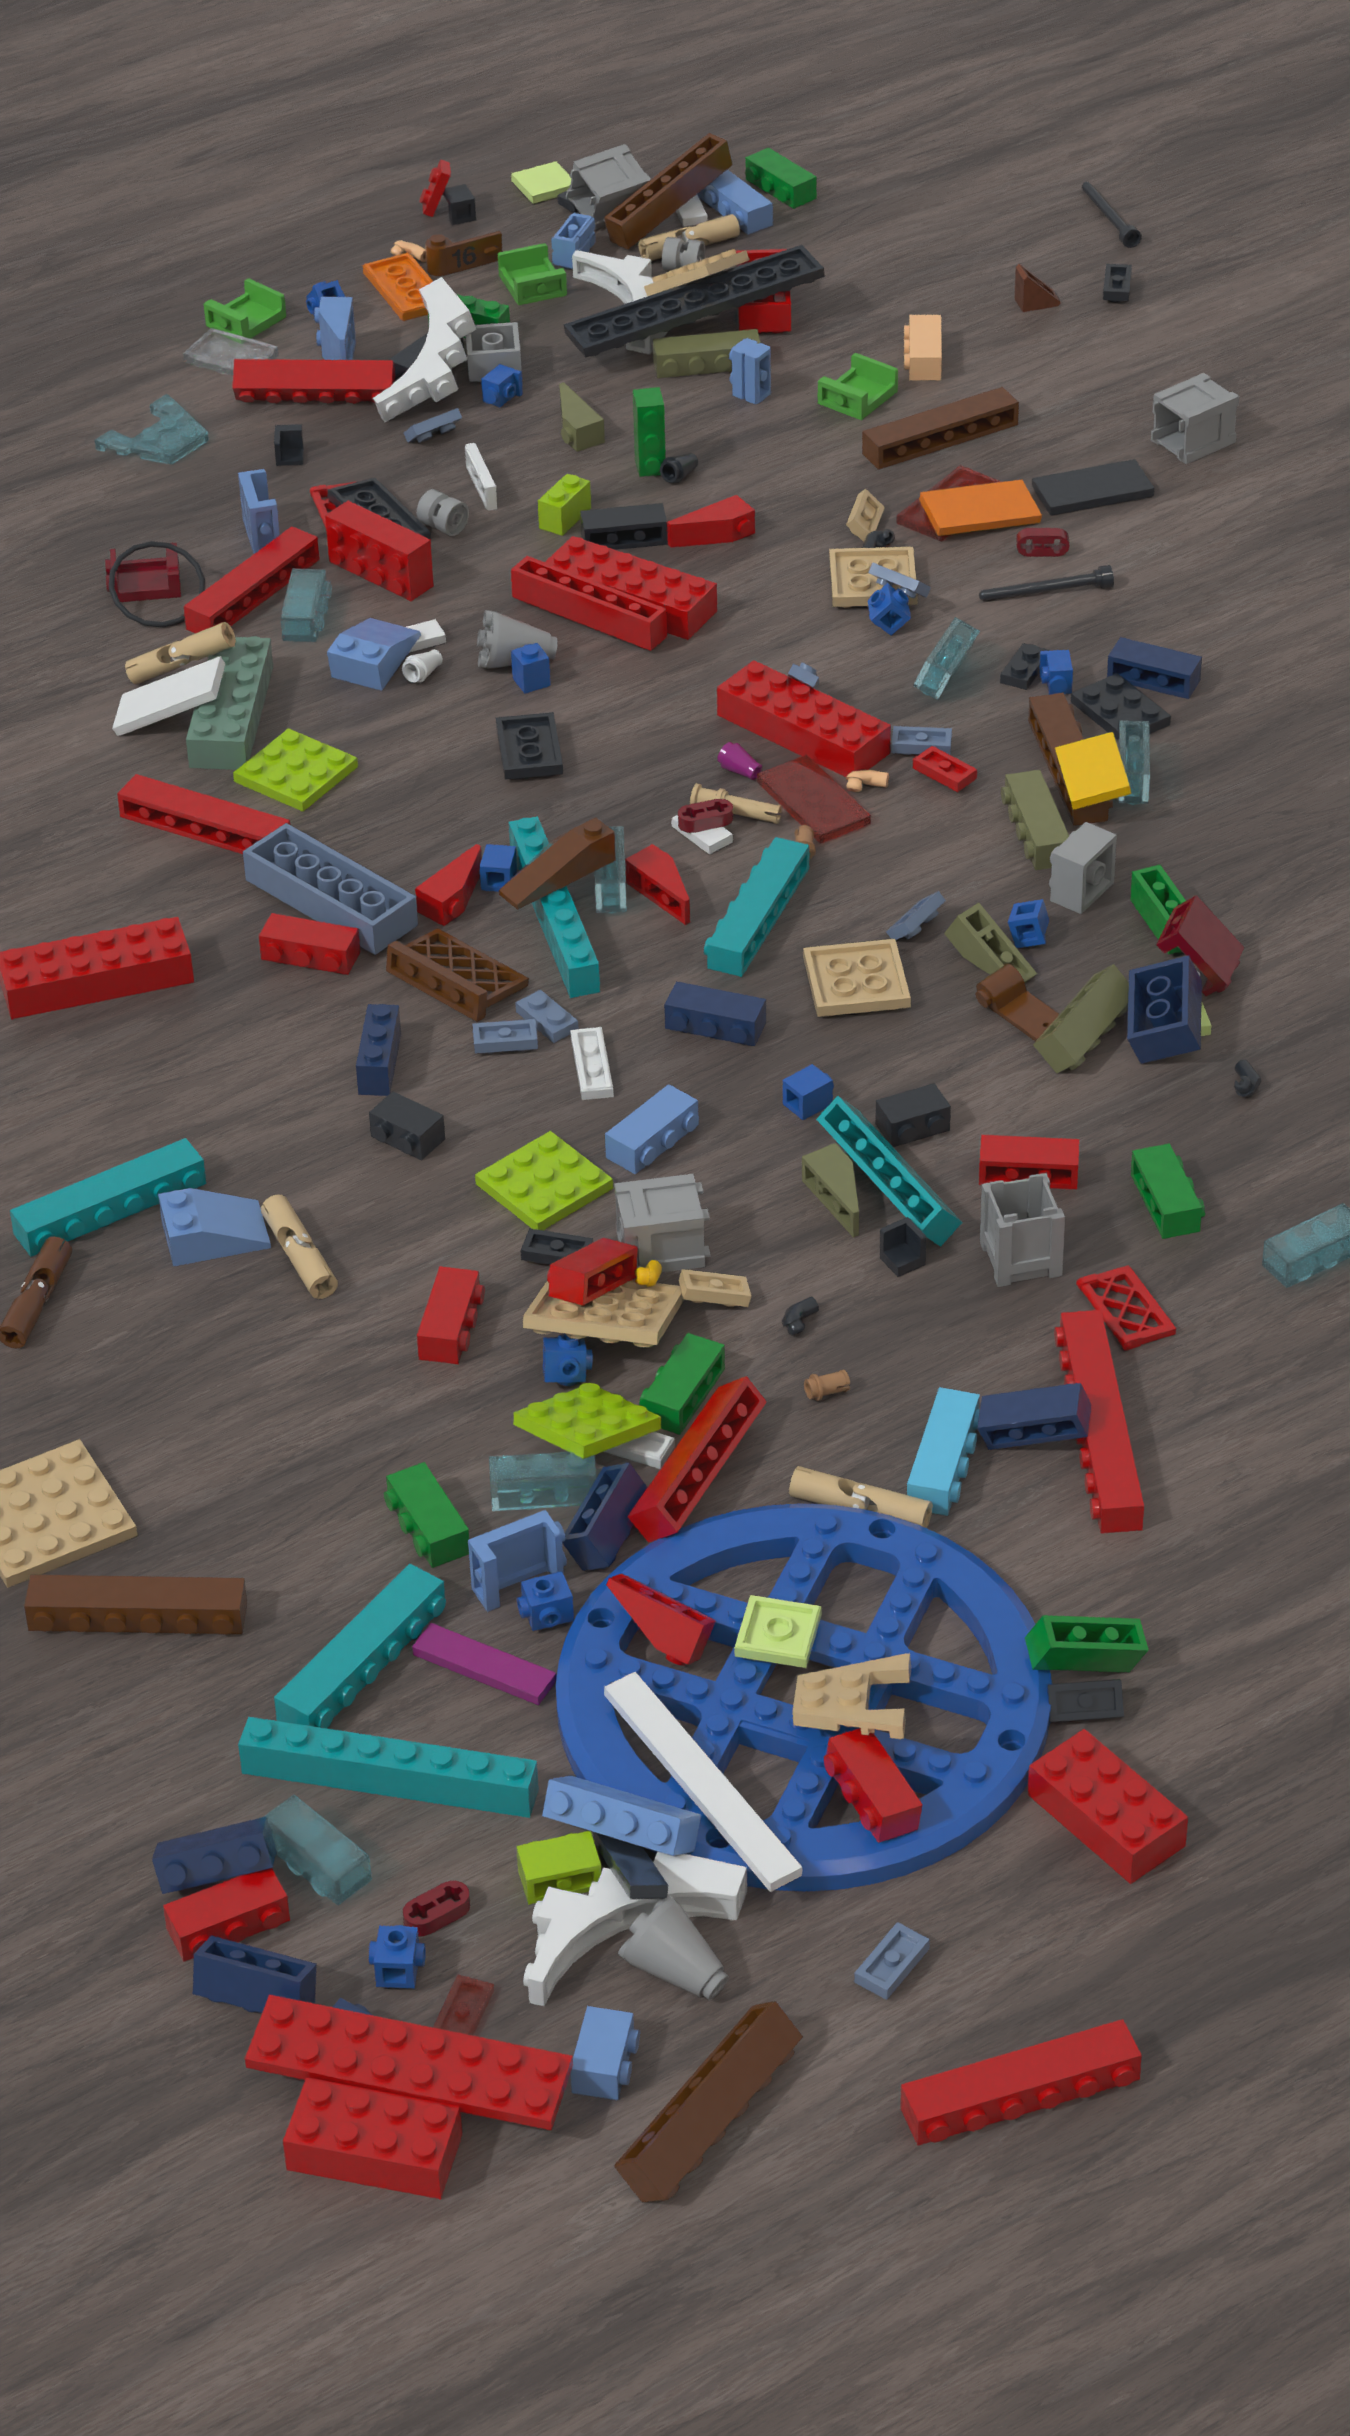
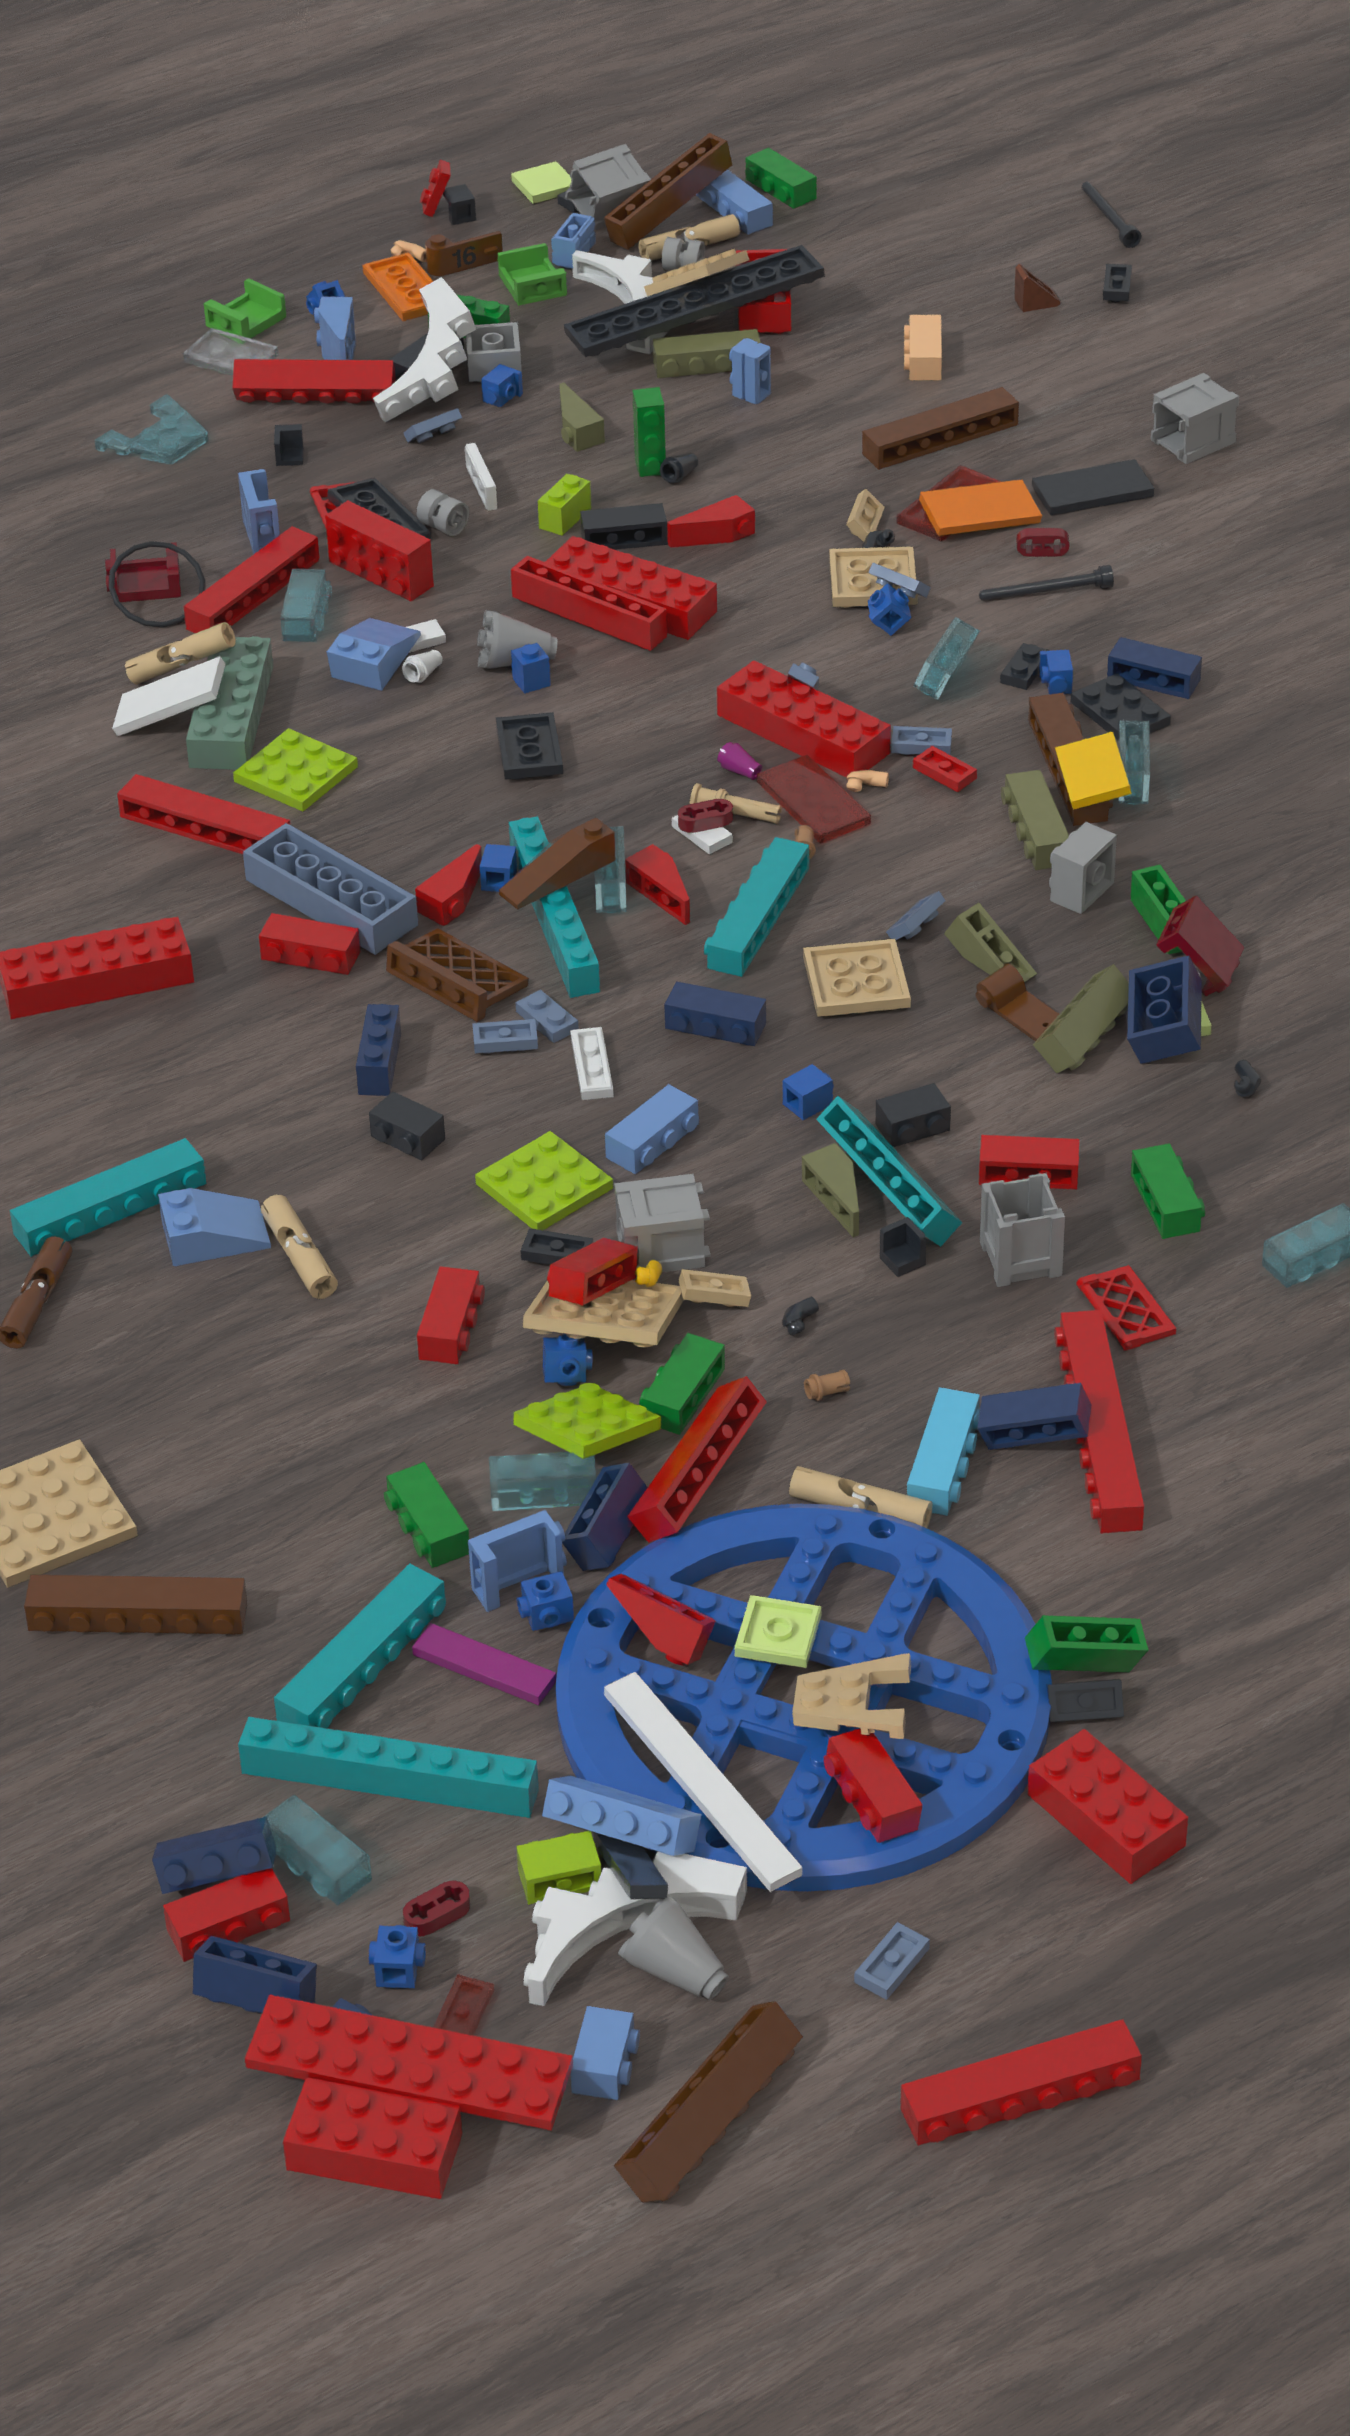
(649, 1449): white tile -> none
(692, 212): white tile -> none
(860, 388): bright green panel -> none
(1028, 923): blue brick -> none

